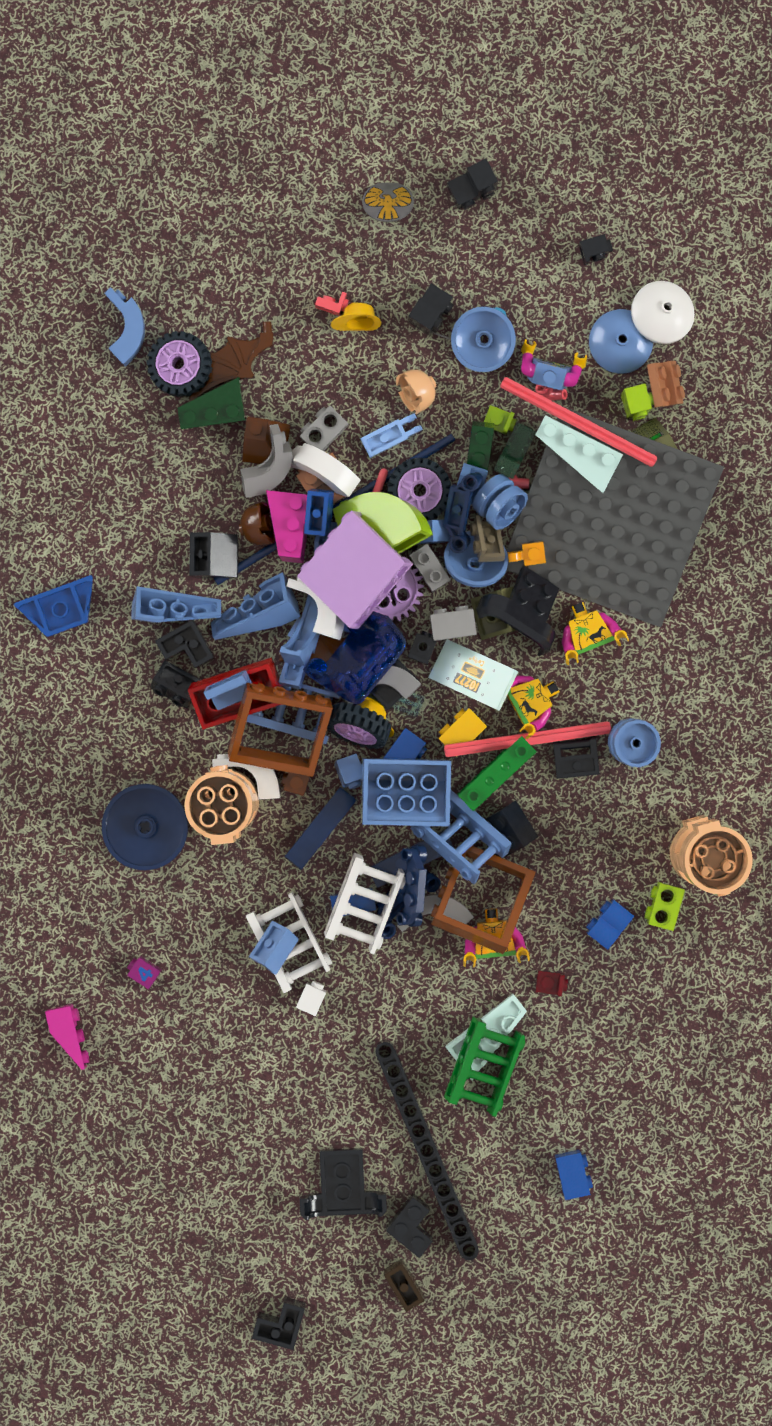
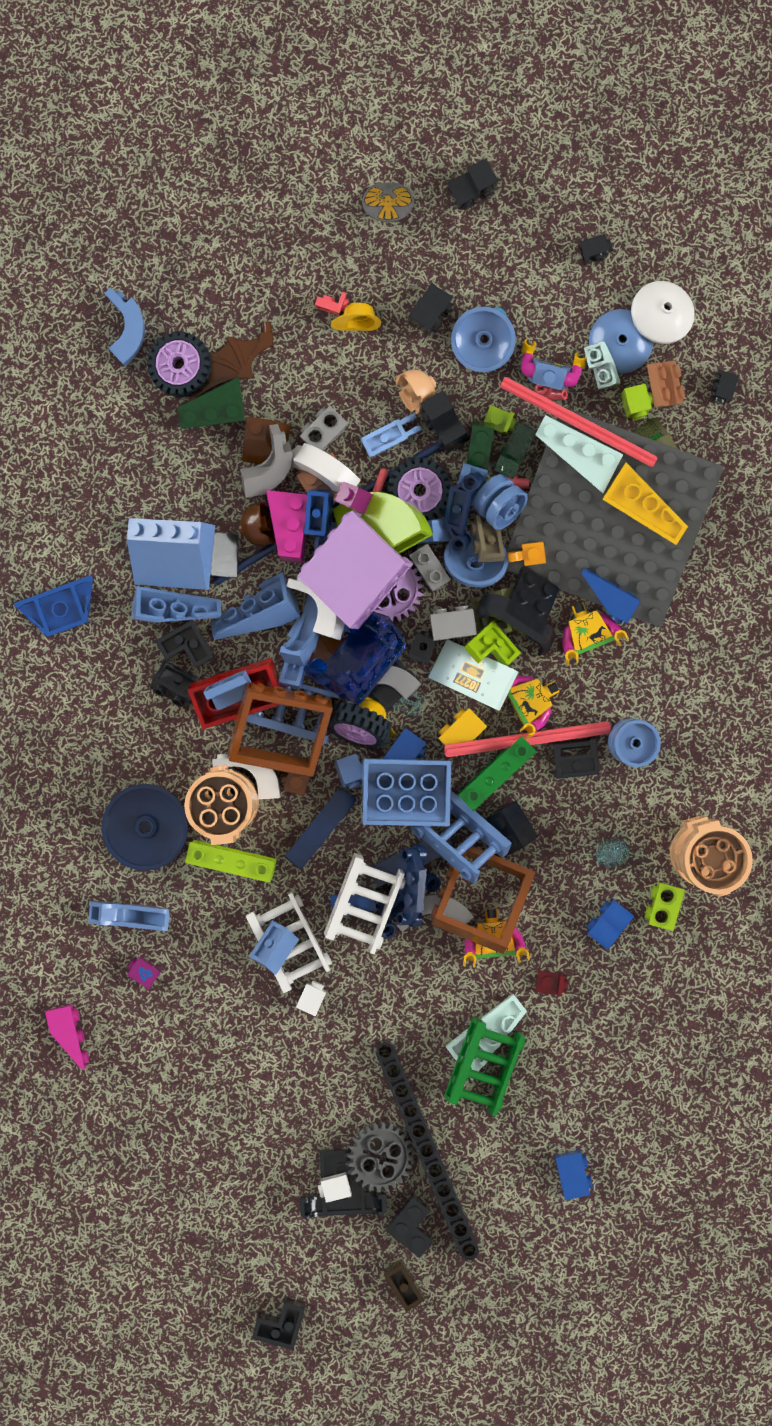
(129, 915): none -> medium blue arch
(170, 553): none -> medium blue slope
(231, 860): none -> lime fence
(335, 1187): none -> white brick
(353, 497): none -> magenta brick
(385, 1137): none -> dark grey gear
(442, 419): none -> black brick
(492, 640): none -> lime plate
(601, 362): none -> light aqua slope
(612, 852): none -> clear light blue head
(616, 600): none -> blue slope
(641, 502): none -> yellow wing
(724, 387): none -> black brick

